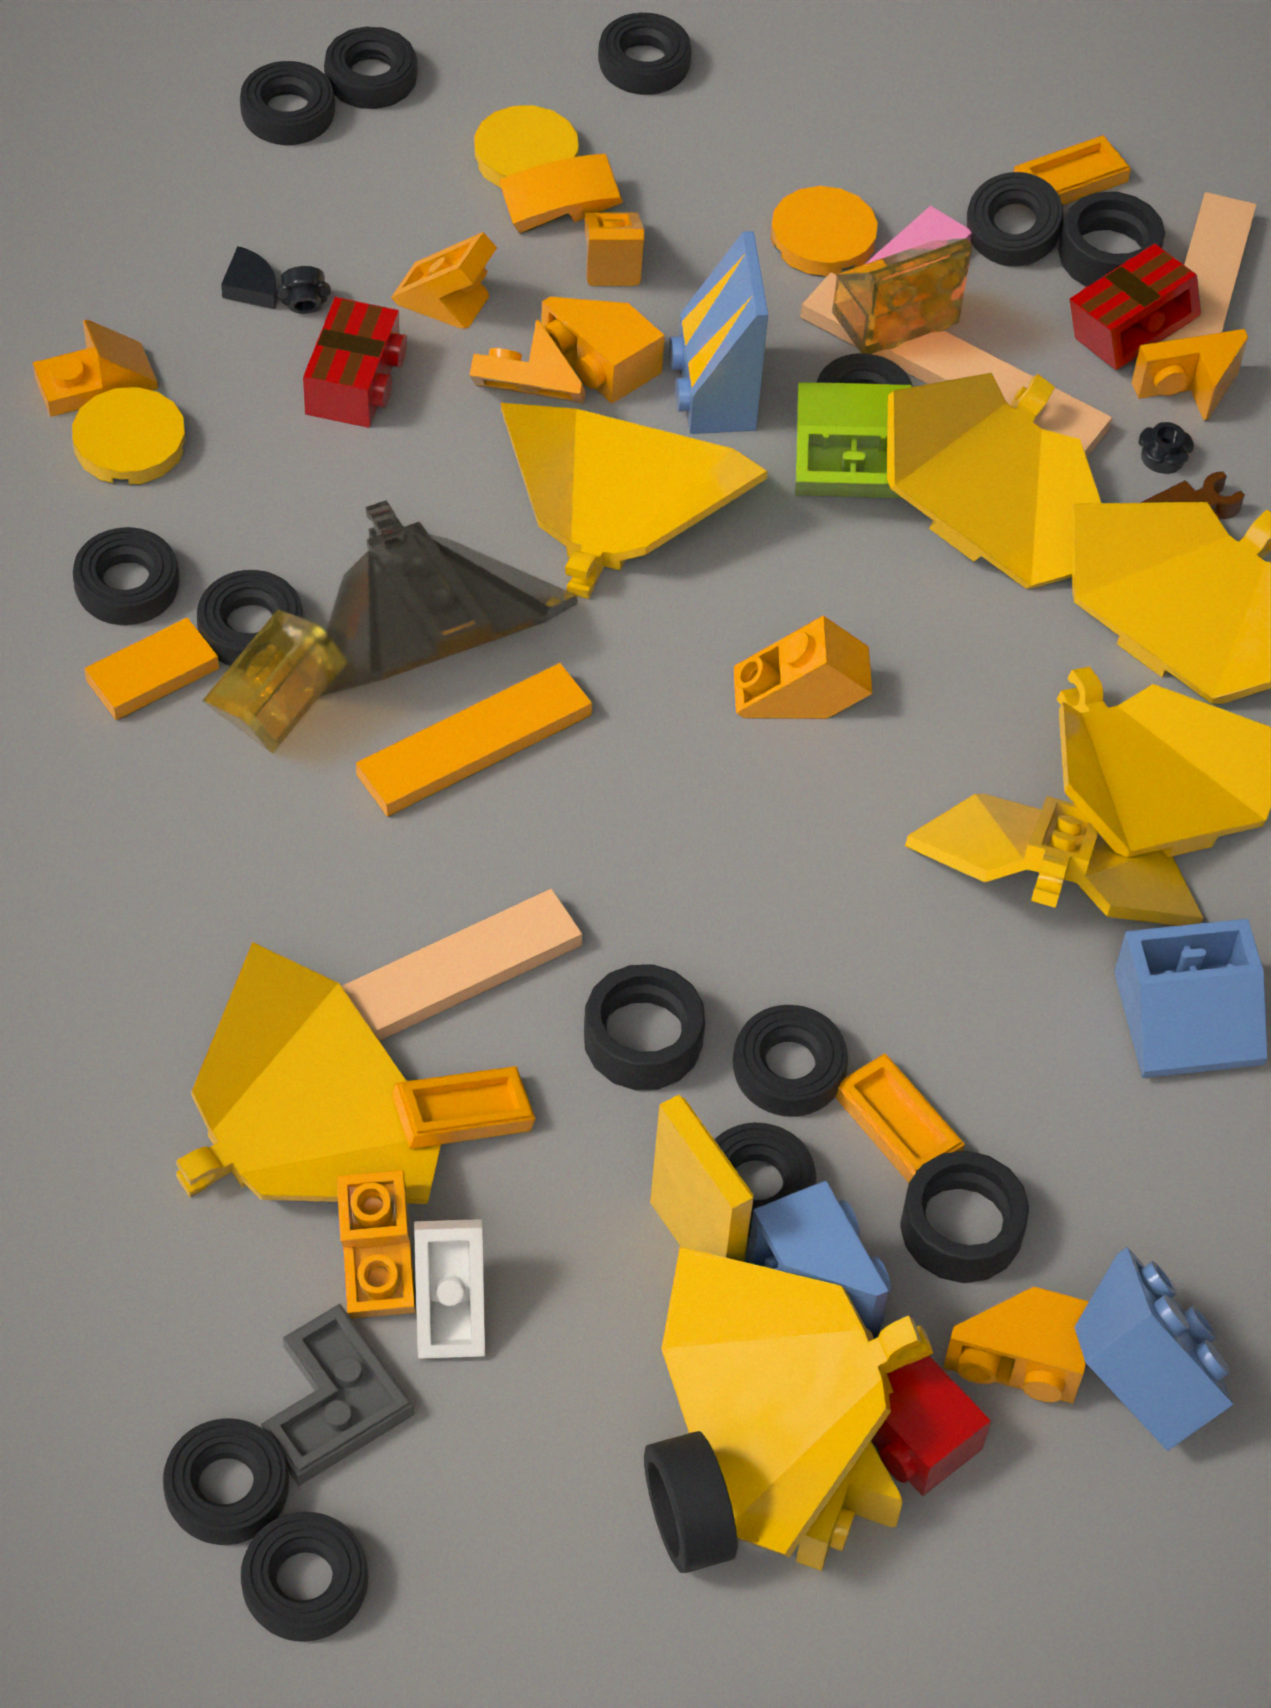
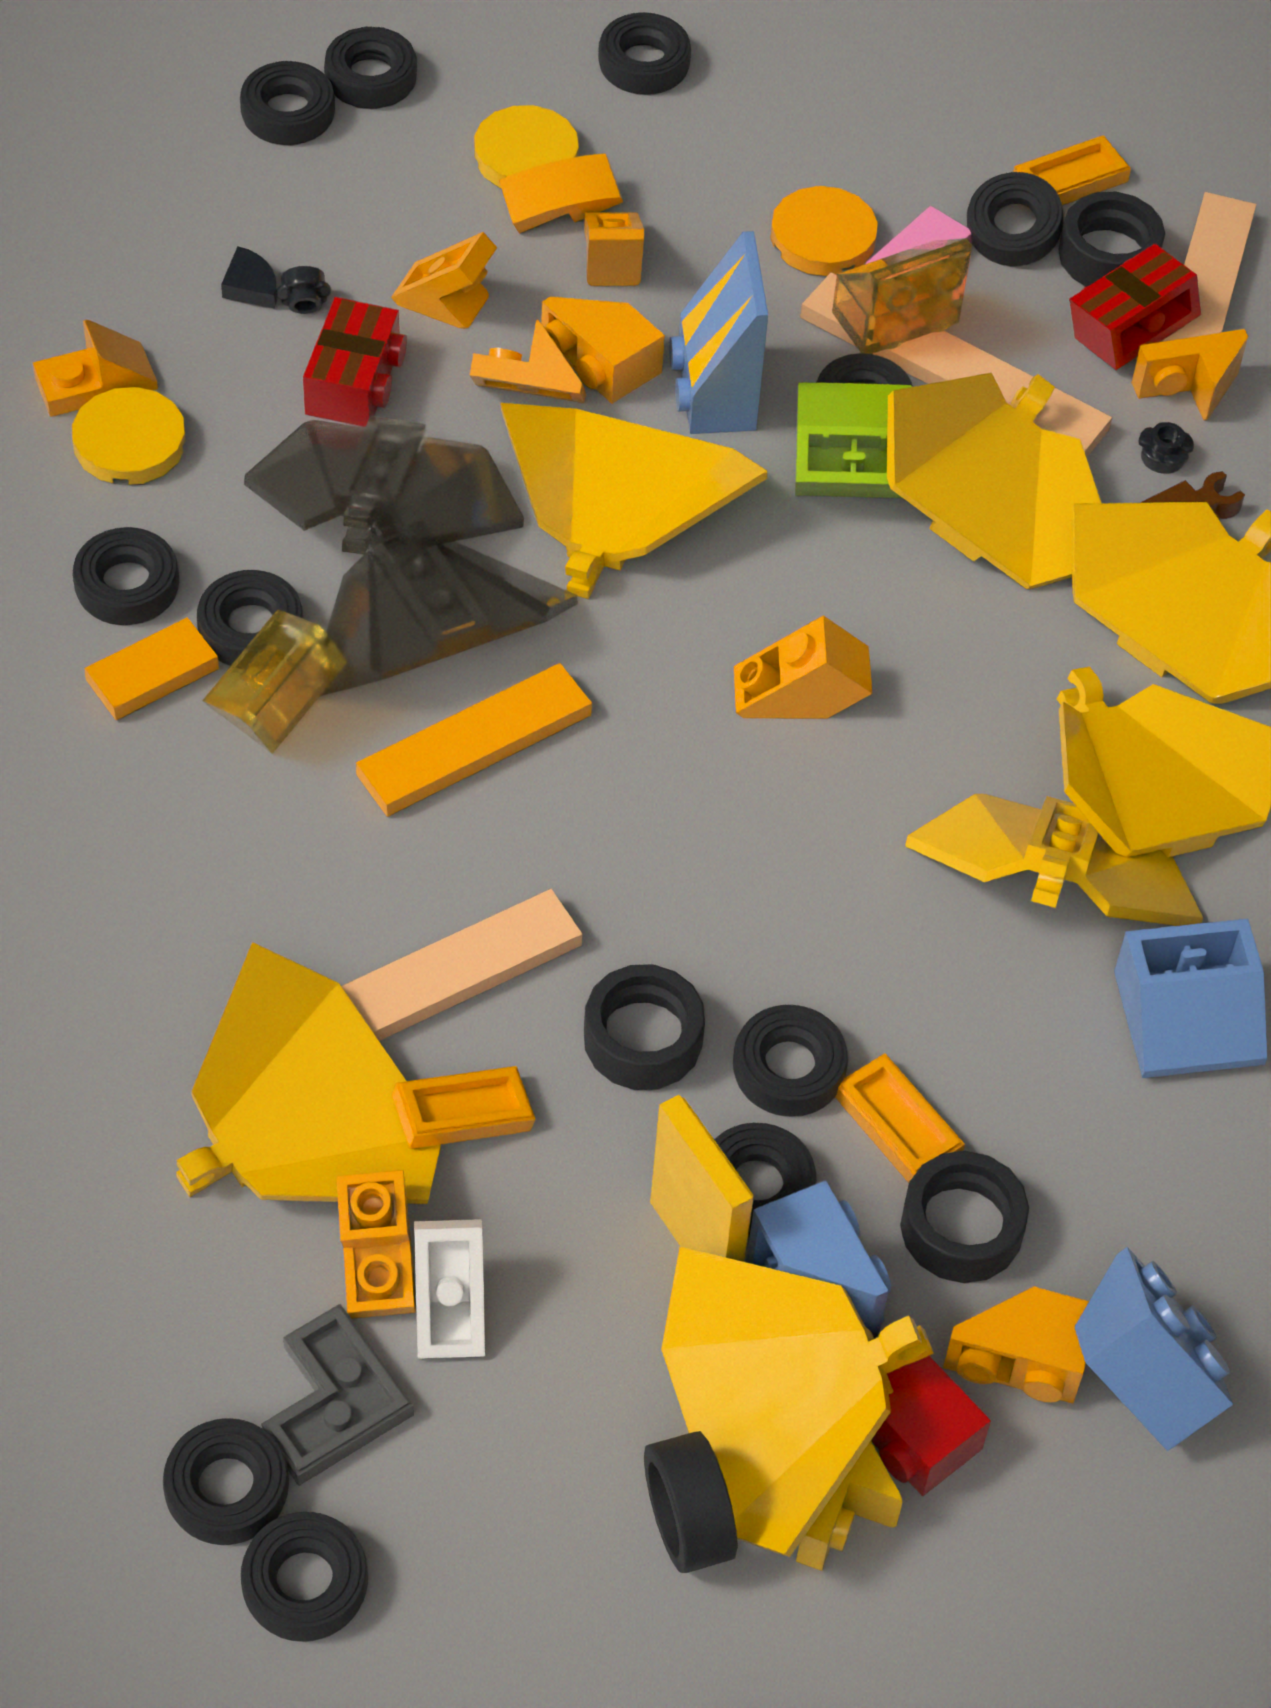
(386, 474): none -> clear smoke panel

